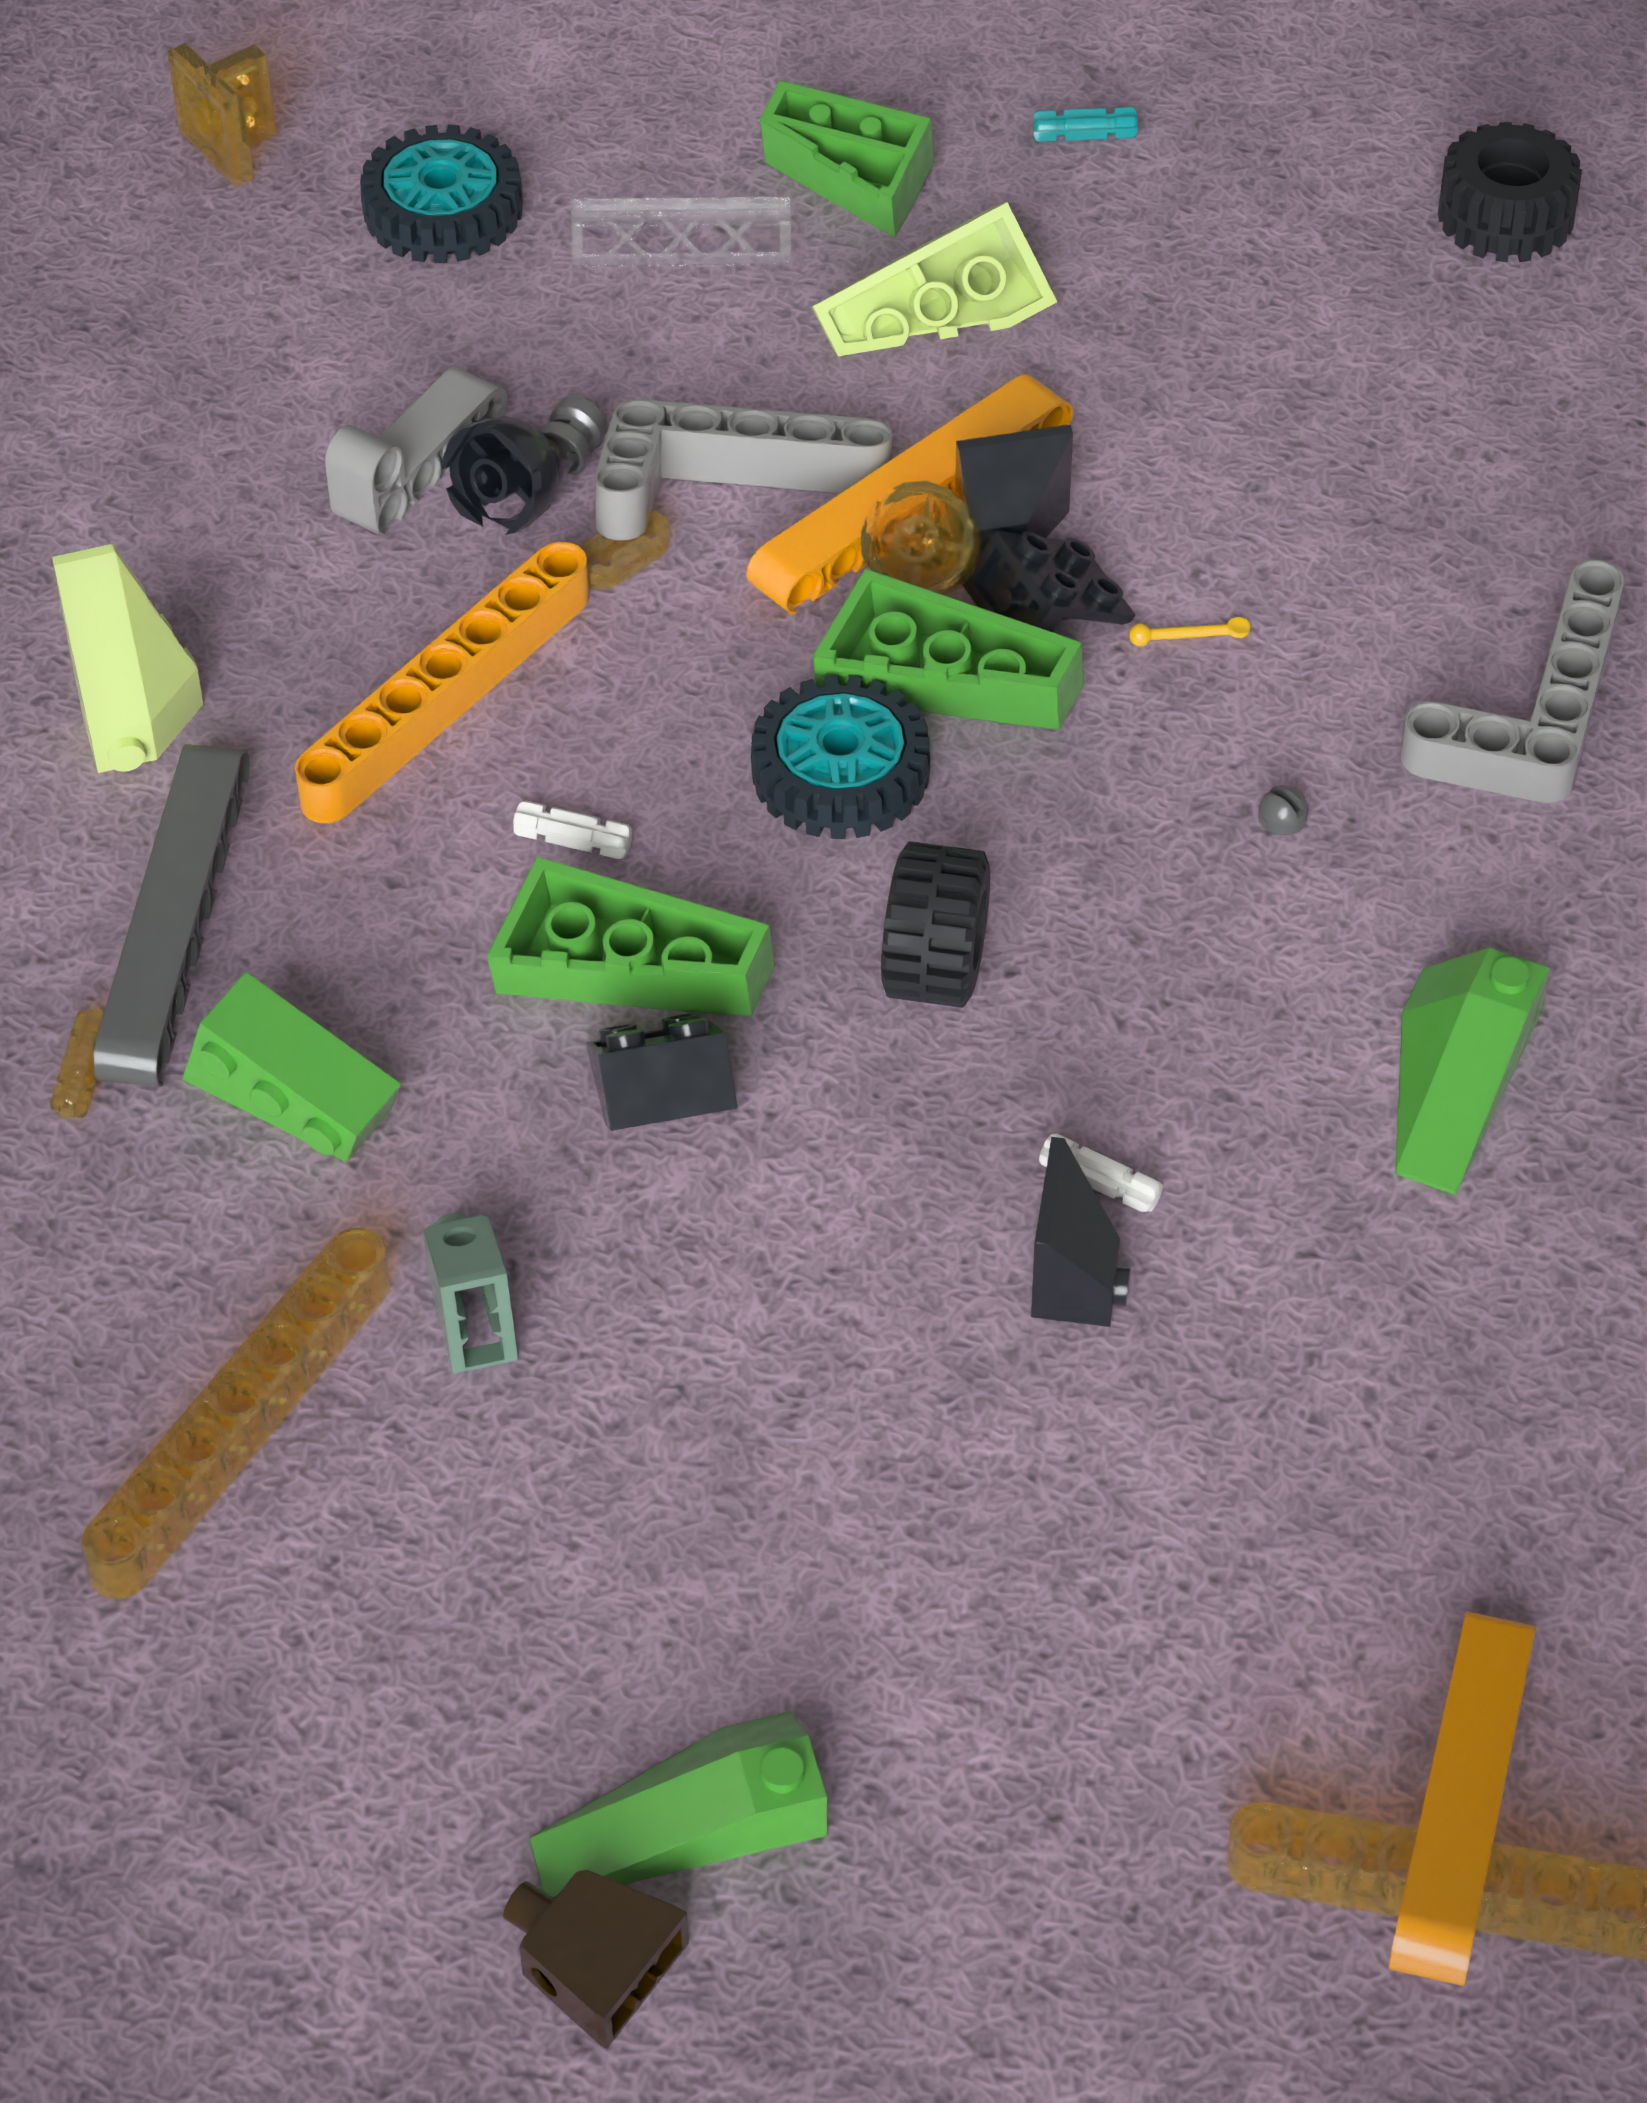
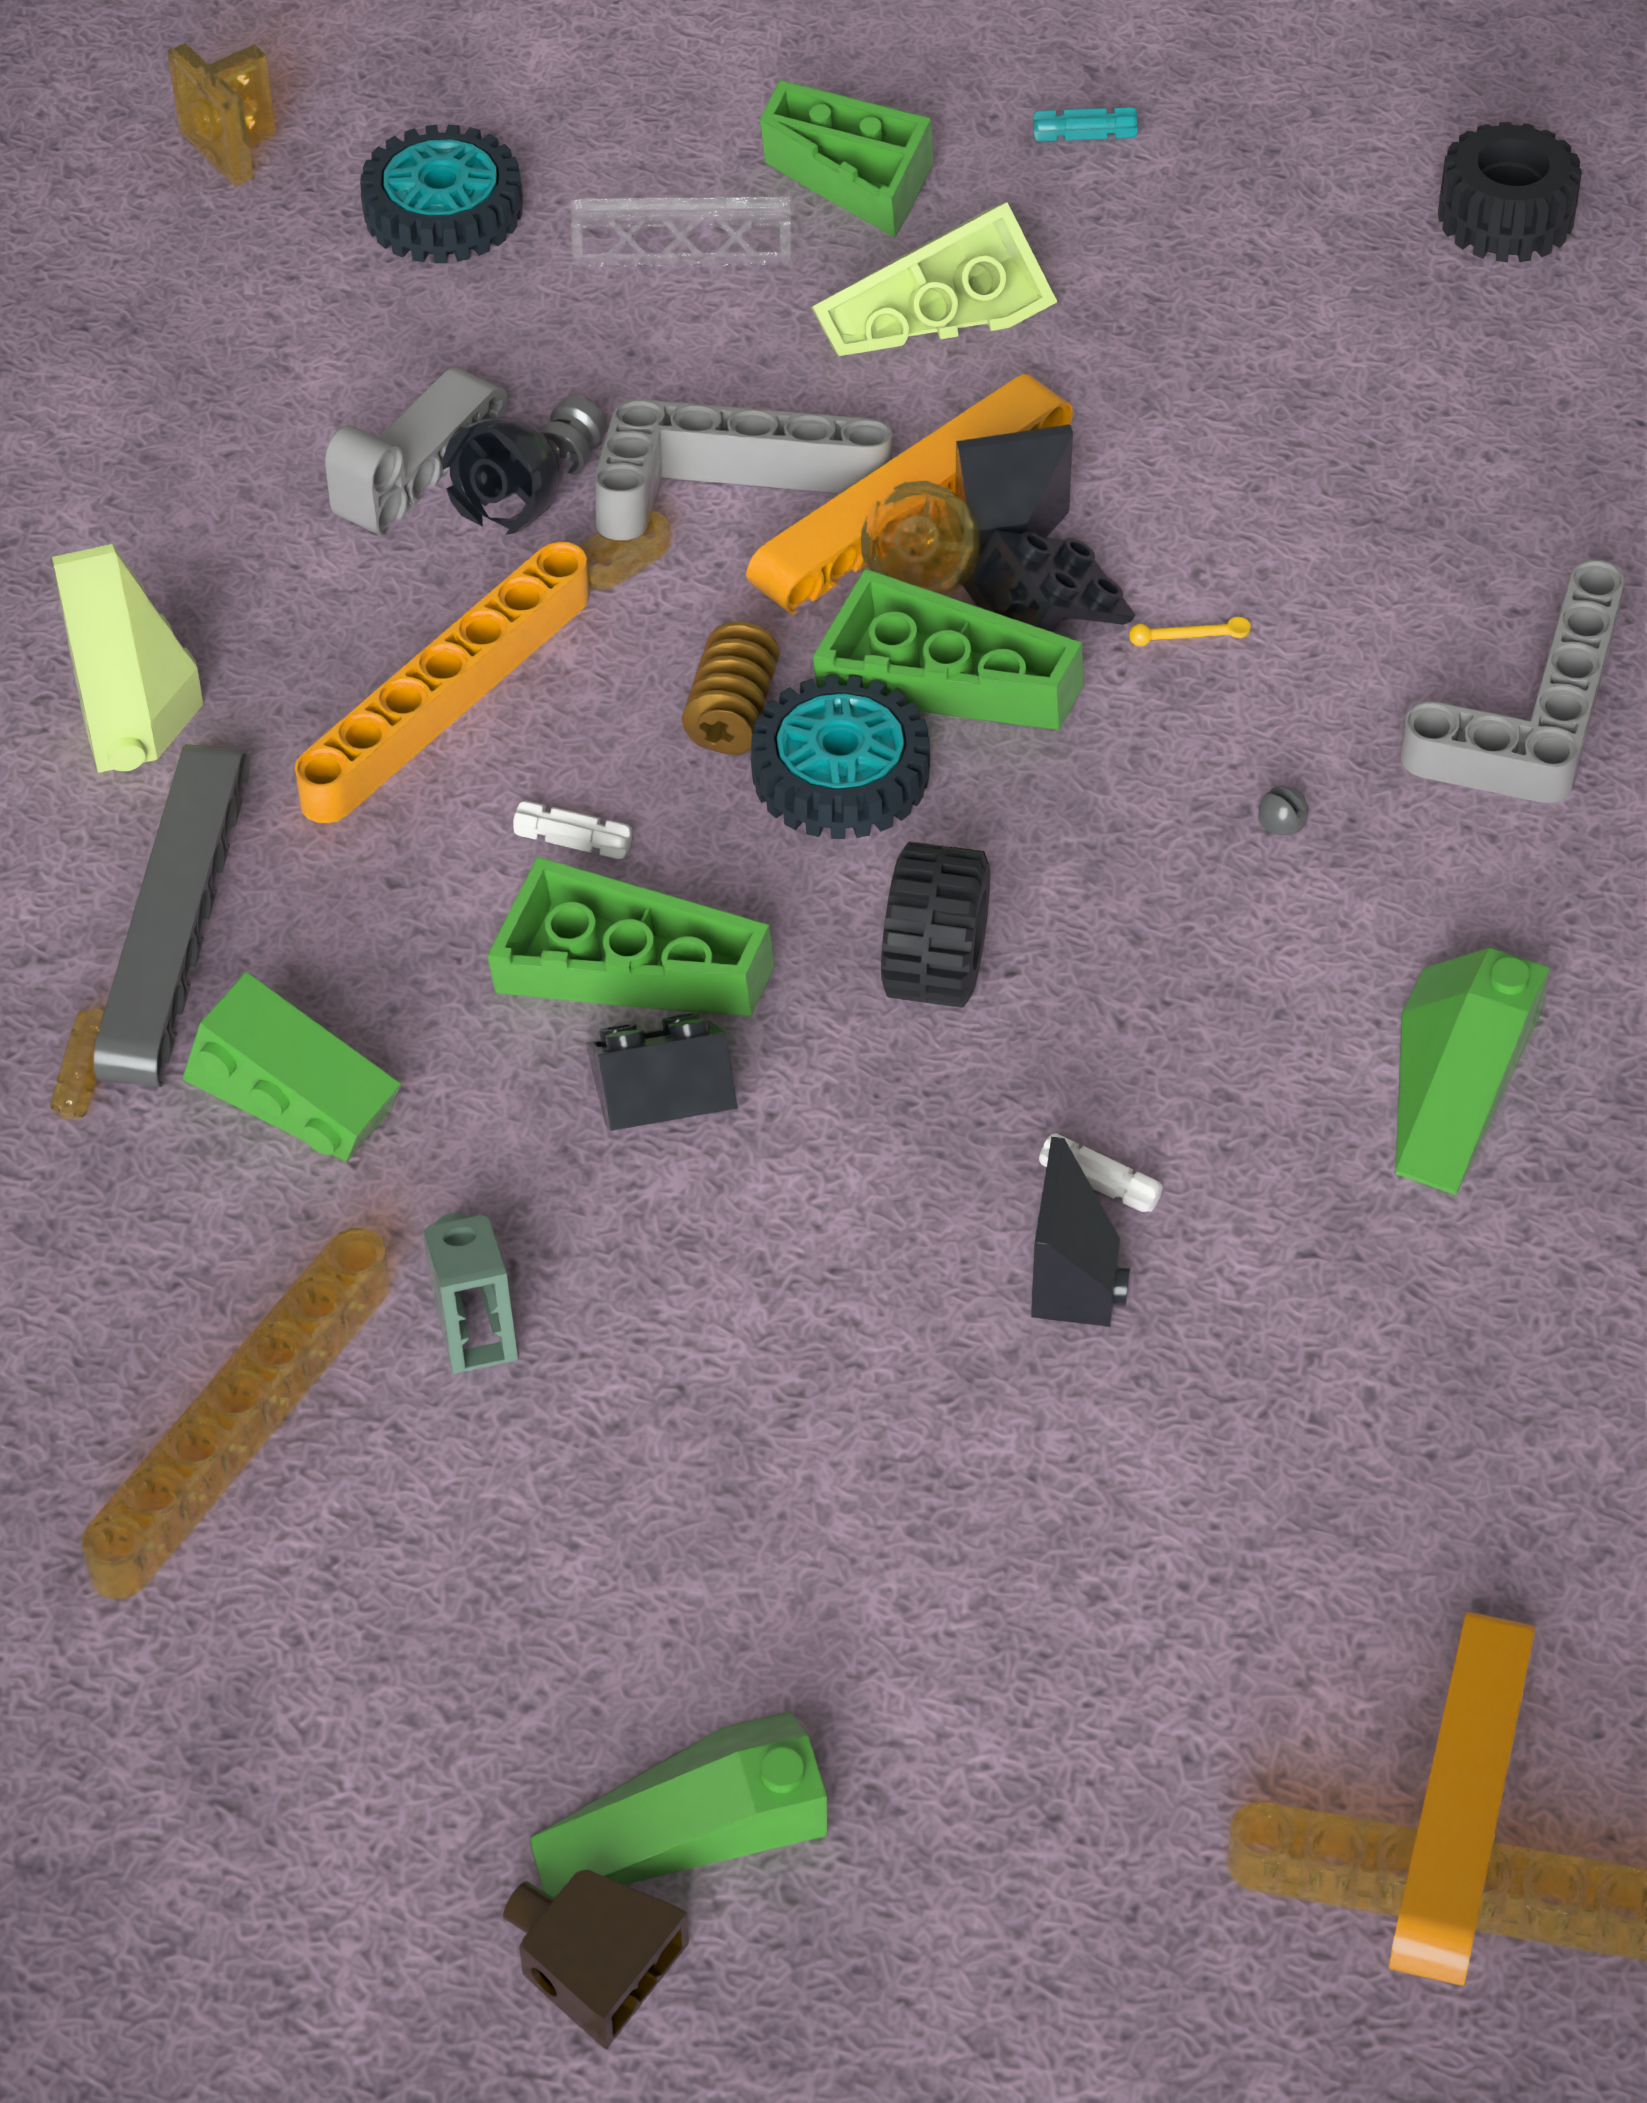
(730, 687): none -> pearl gold piece

